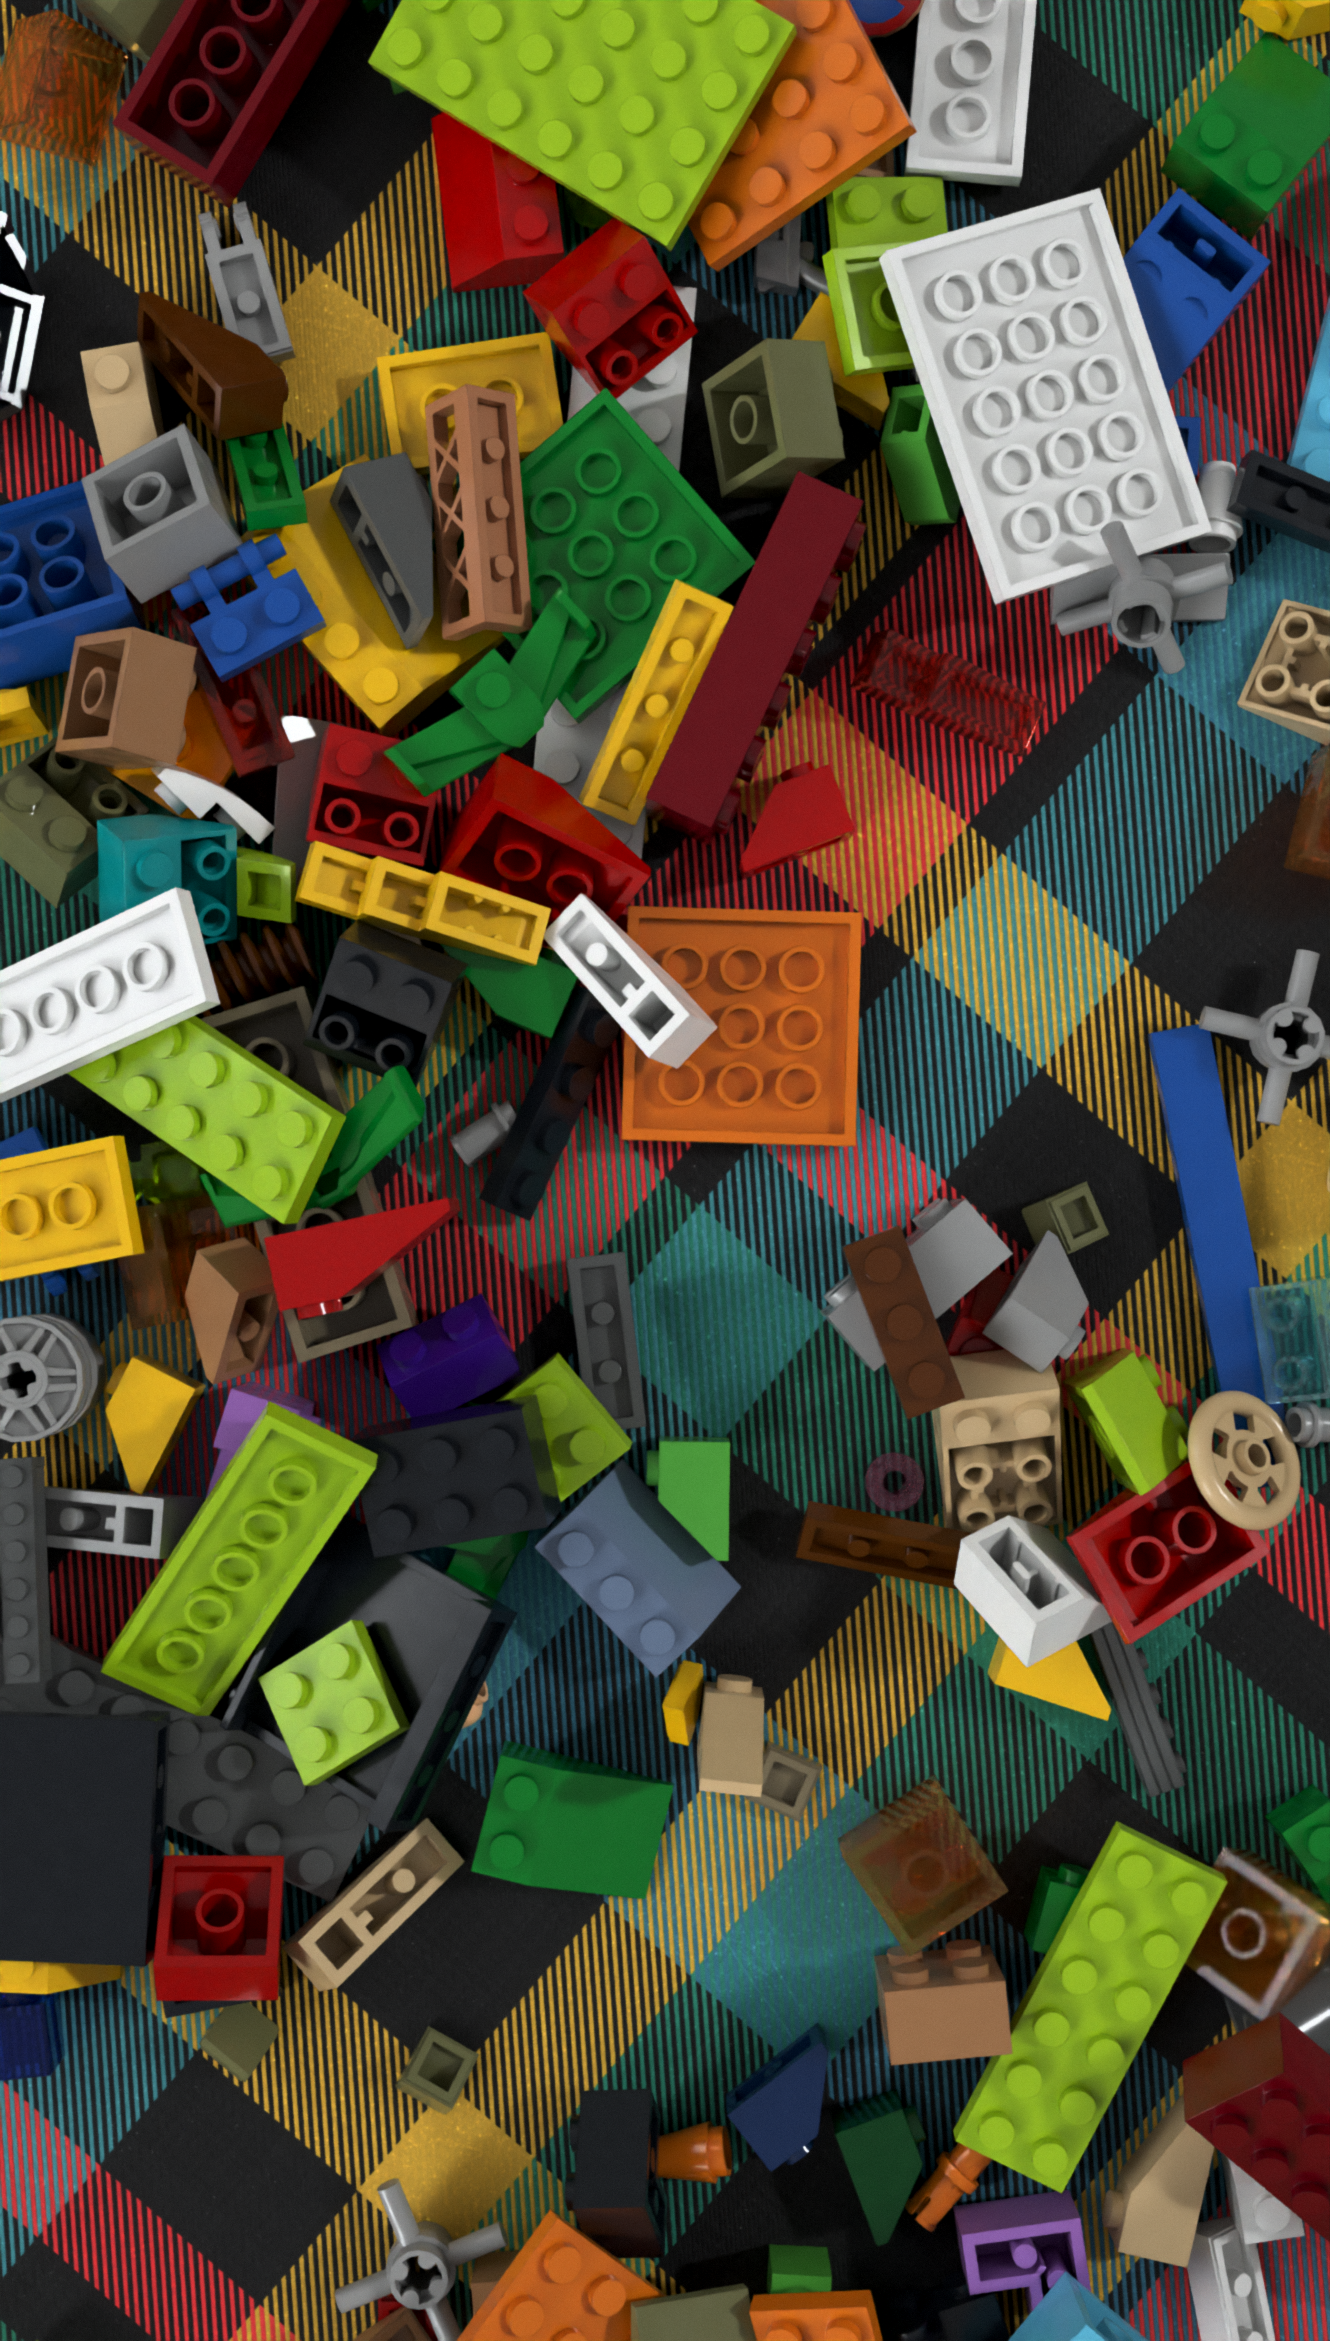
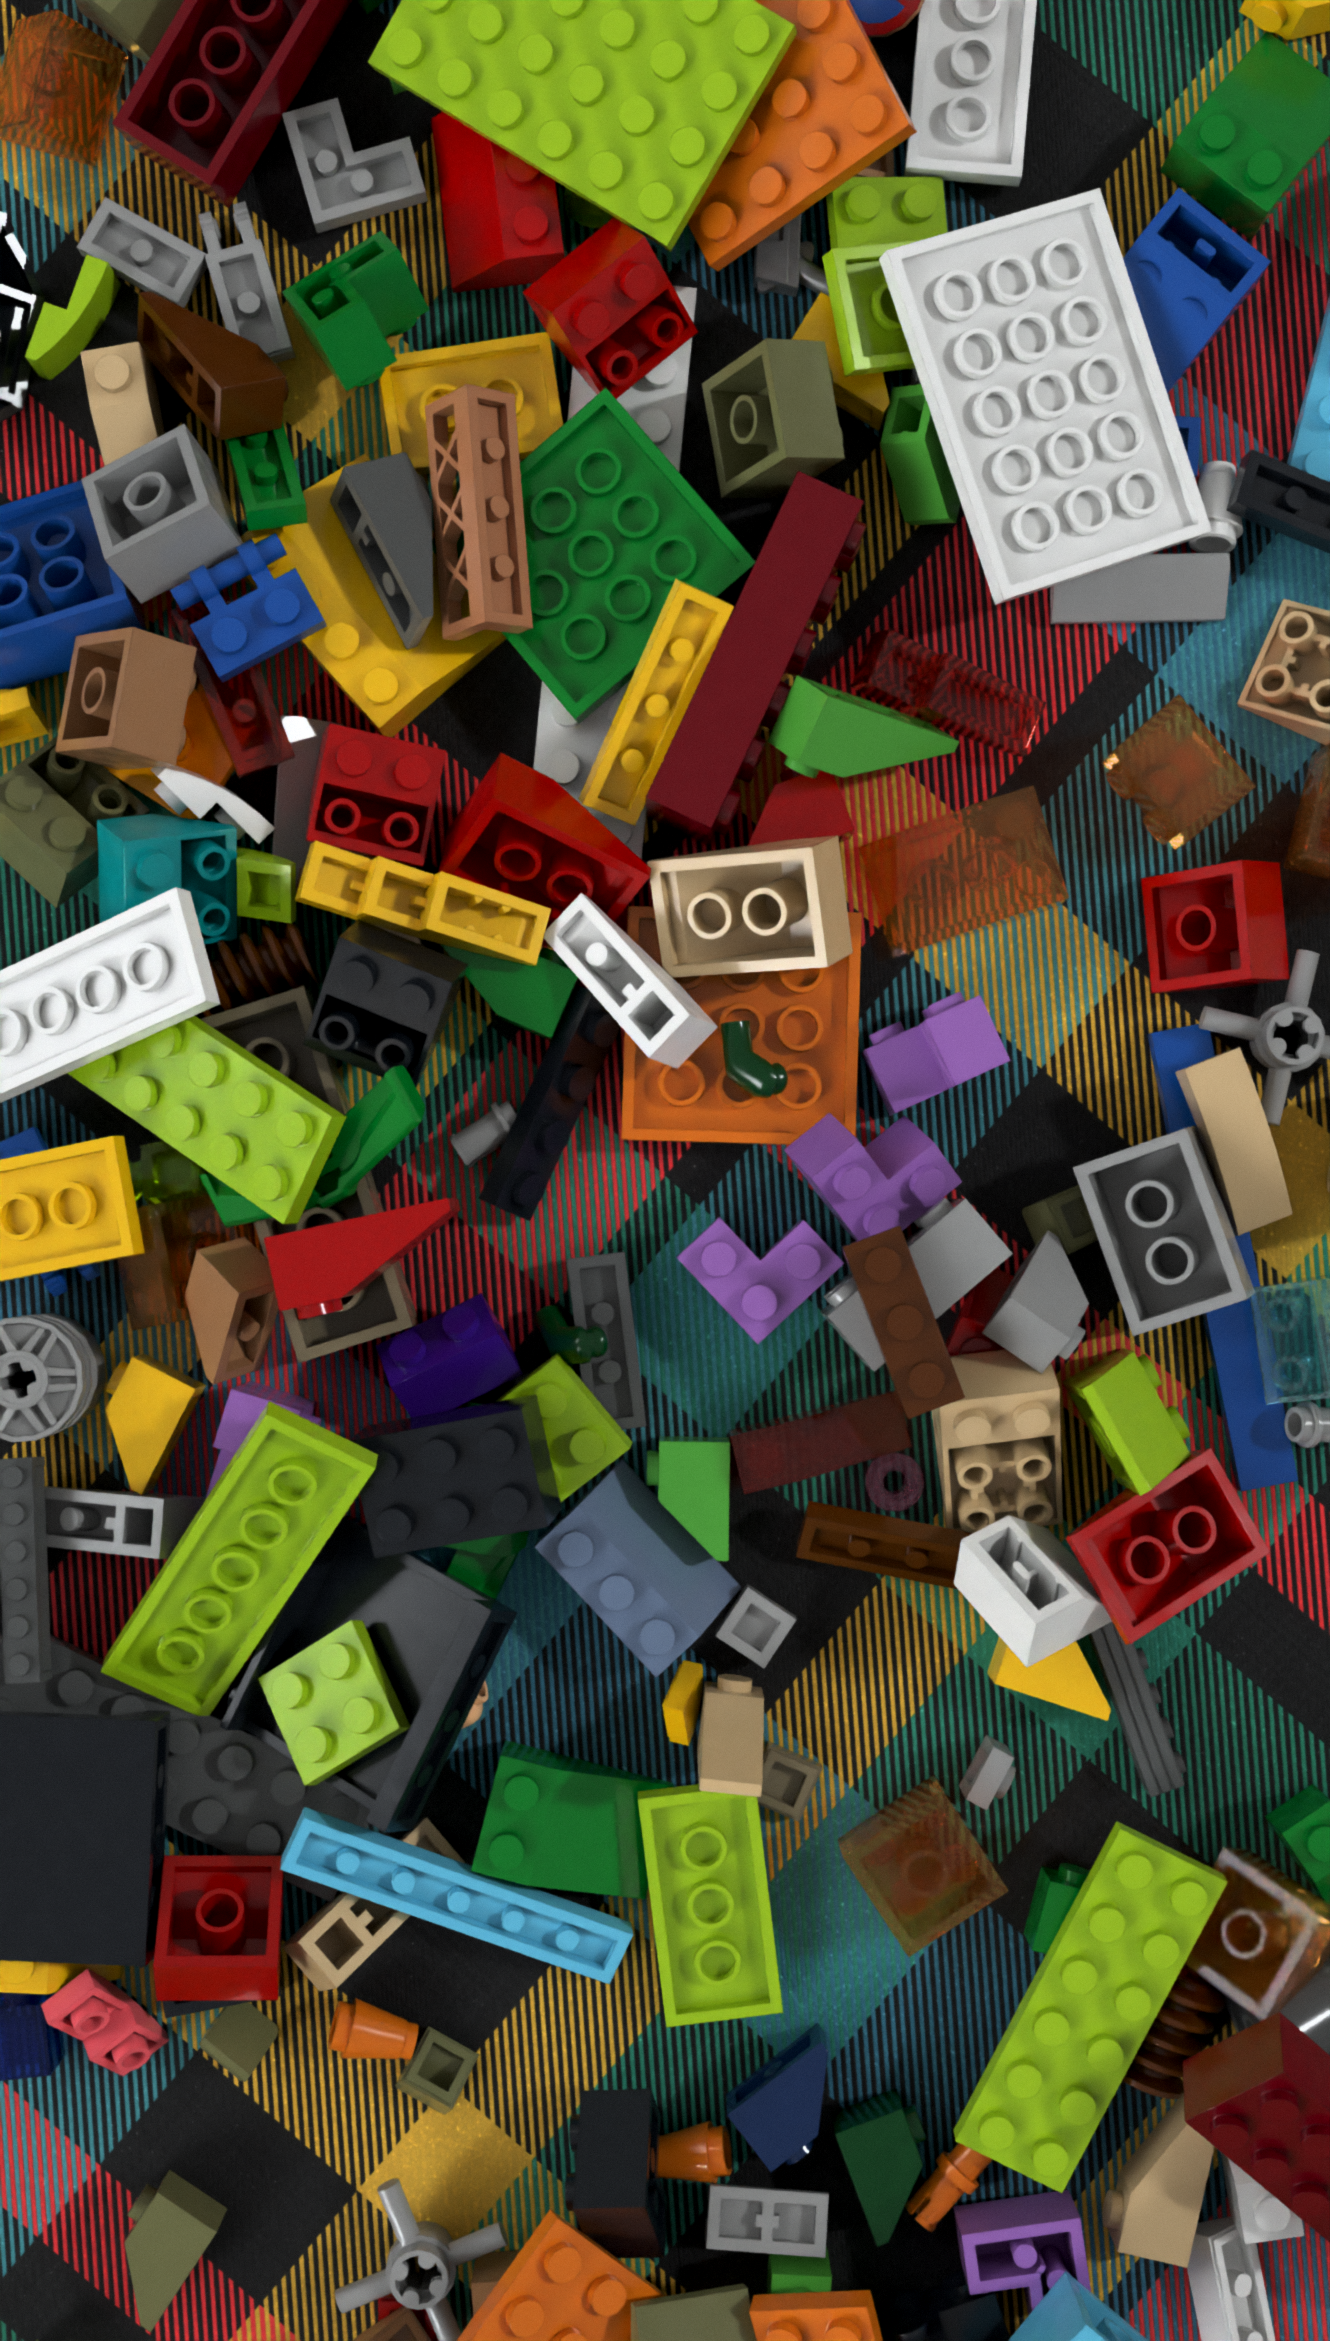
(66, 332): none -> lime slope
(108, 2022): none -> coral slope
(143, 253): none -> light grey plate
(167, 2241): none -> olive slope
(344, 183): none -> light grey plate
(354, 306): none -> green brick
(370, 2032): none -> orange cone
(454, 1896): none -> medium azure plate
(499, 700): green plate -> none
(570, 1342): none -> dark green arm
(709, 1905): none -> lime plate
(748, 1068): none -> dark green arm
(752, 908): none -> tan slope
(755, 1626): none -> light grey plate
(762, 1289): none -> medium lavender brick
(766, 2220): none -> light grey hinge
(818, 1441): none -> clear red slope
(850, 734): none -> bright green slope
(875, 1184): none -> medium lavender brick
(939, 1053): none -> medium lavender brick
(942, 2003): medium nougat brick -> none
(964, 872): none -> clear orange slope
(988, 1773): none -> light grey plate
(1143, 599): light grey bar -> none
(1164, 1231): none -> light grey brick
(1175, 2036): none -> reddish brown piece
(1176, 774): none -> clear orange slope
(1215, 927): none -> red slope
(1236, 1140): none -> tan slope
(1244, 1460): tan plate -> none

